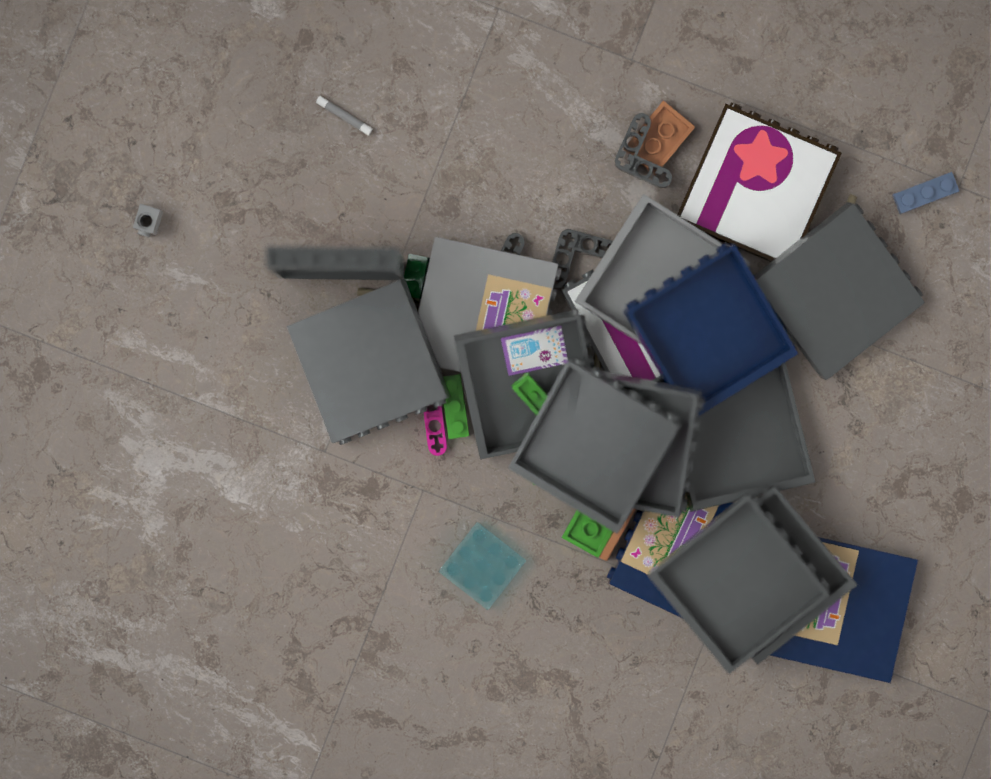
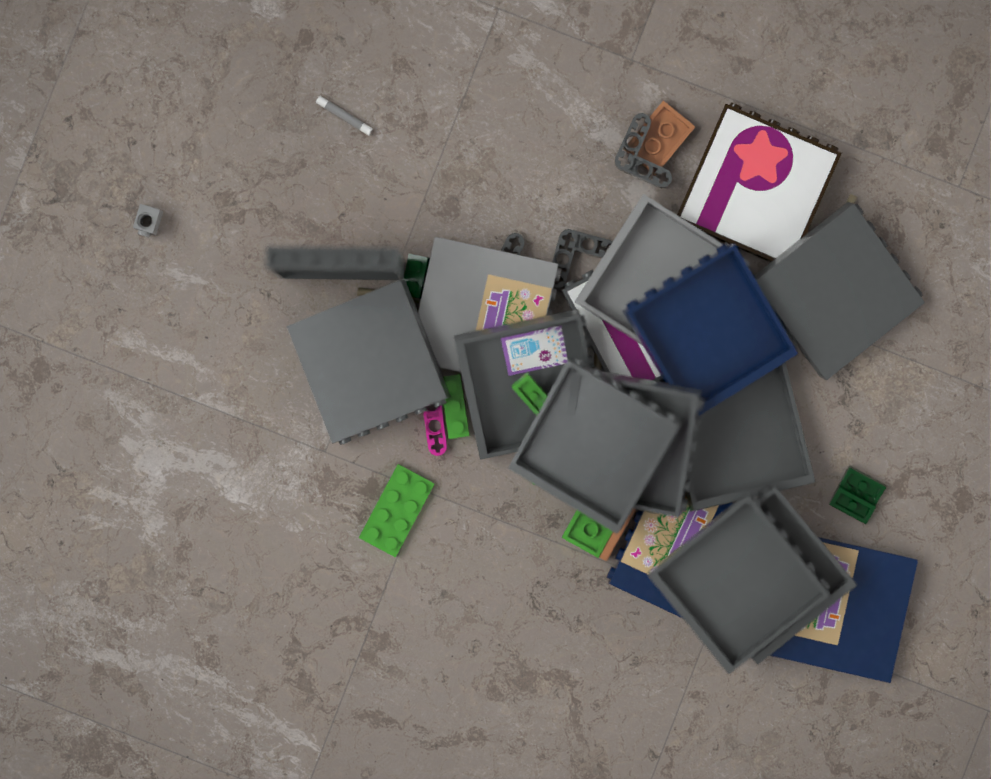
(396, 510): none -> bright green plate
(482, 565): clear light blue plate -> none
(857, 494): none -> dark green slope
(925, 193): sand blue plate -> none

